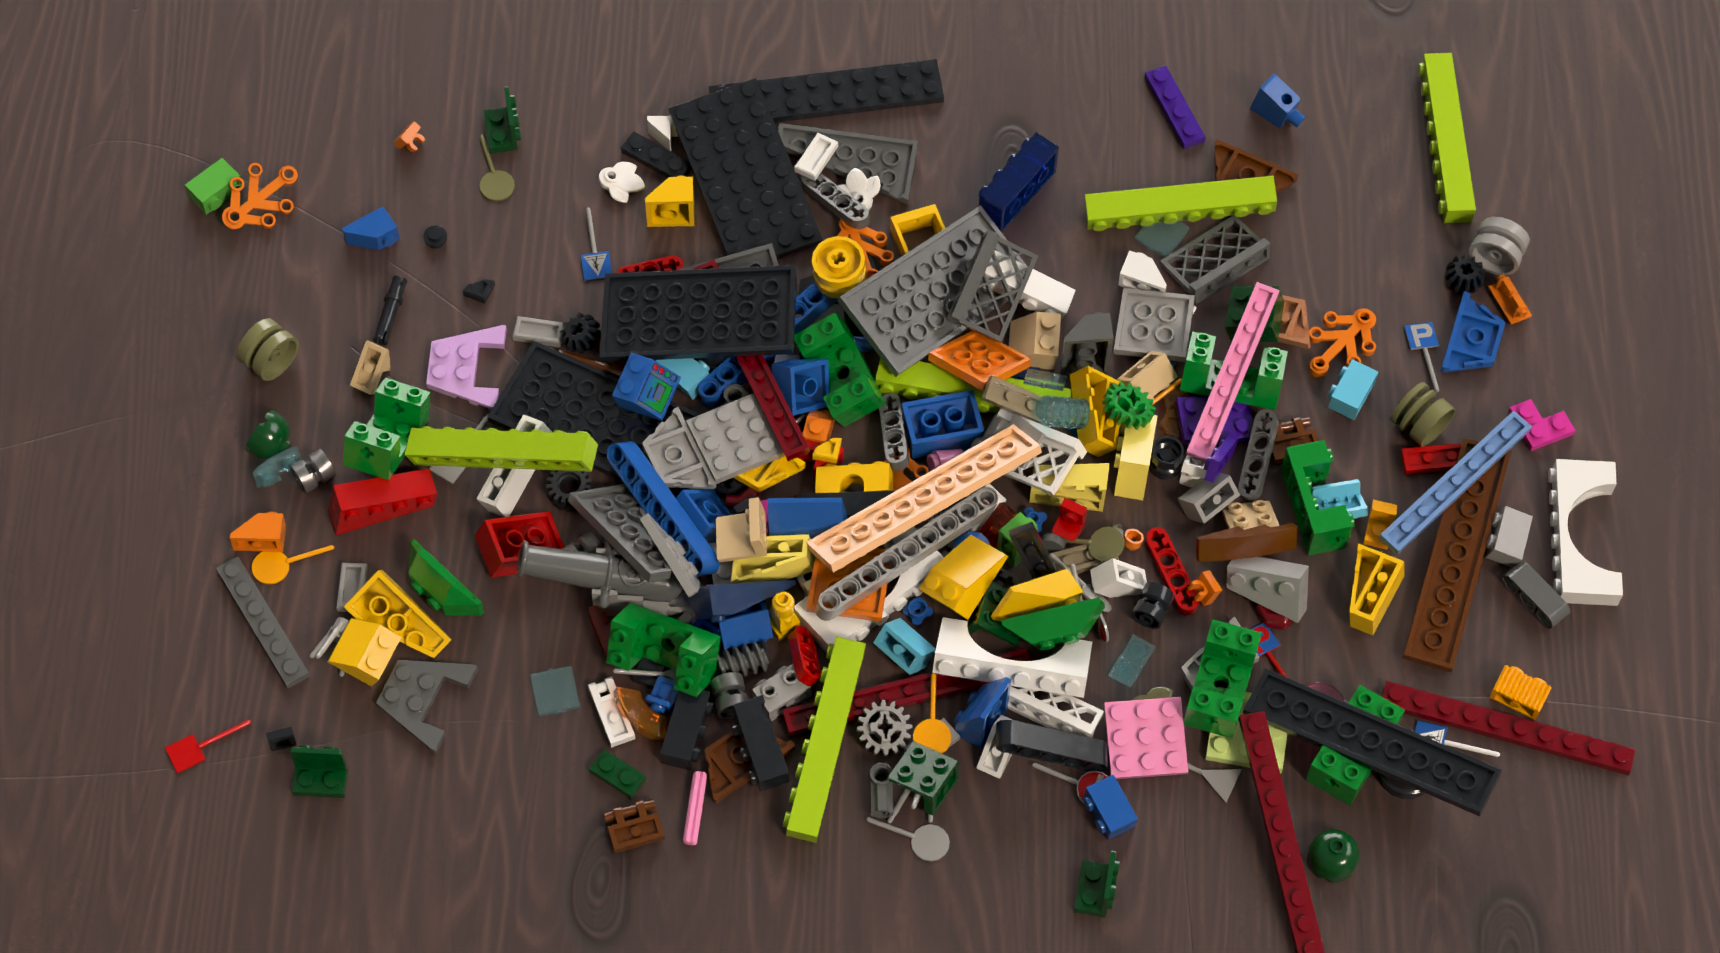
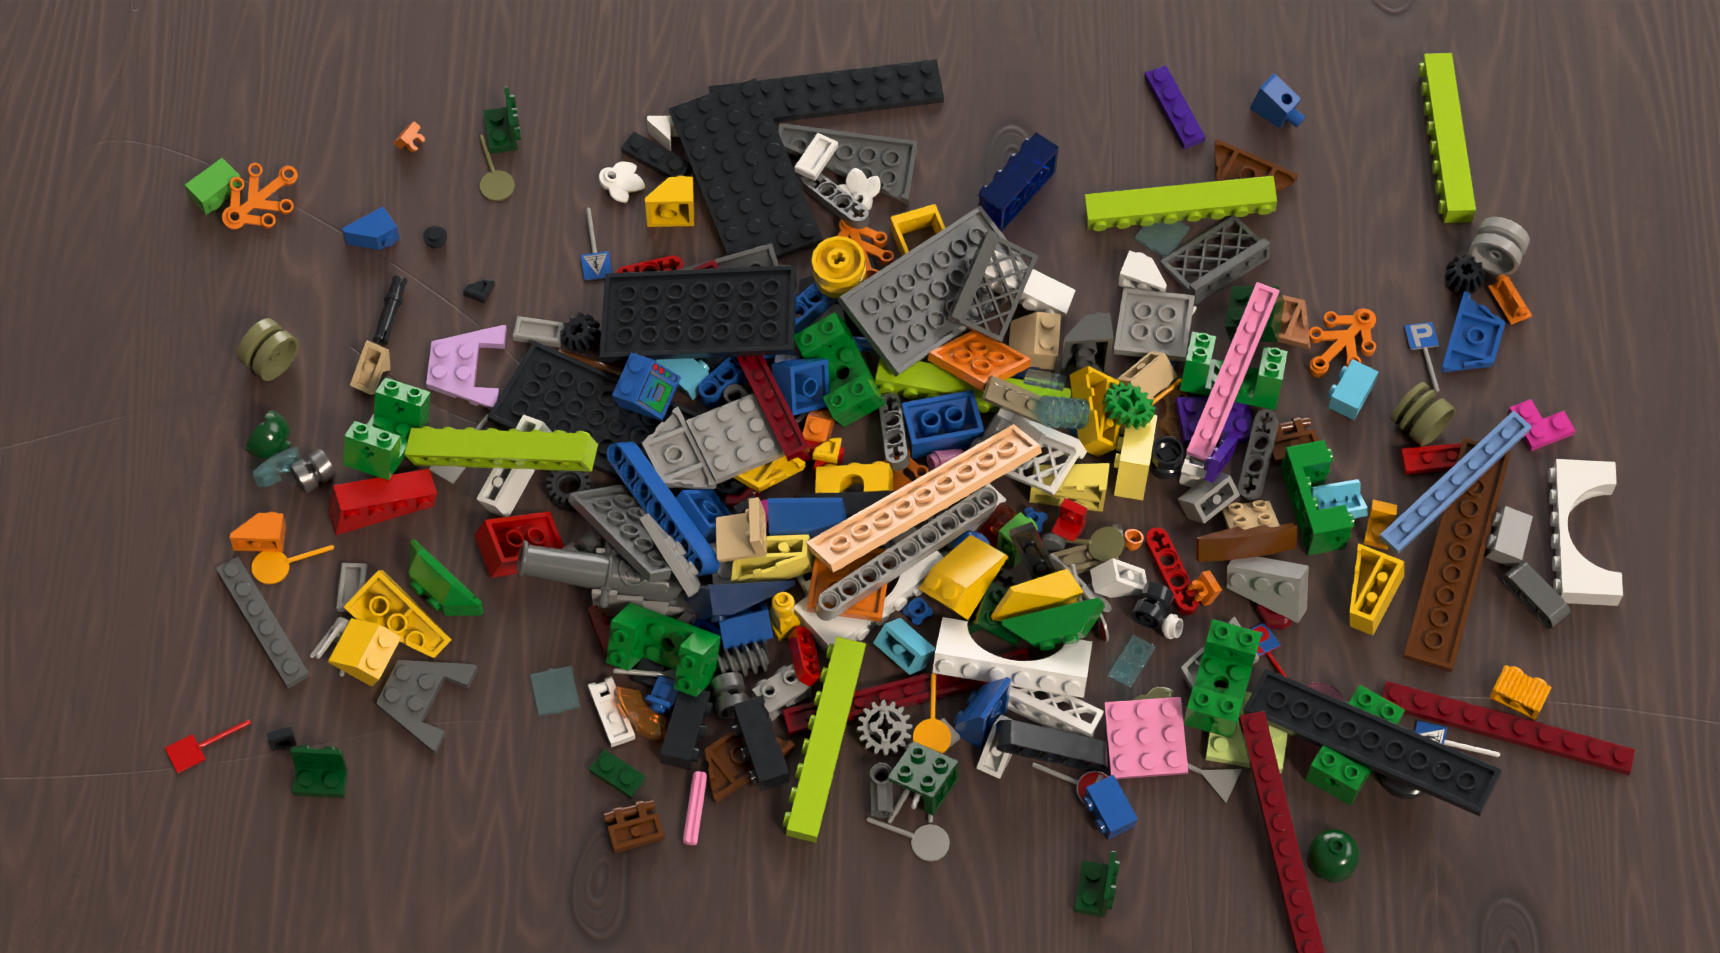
(1172, 626): none -> white plate

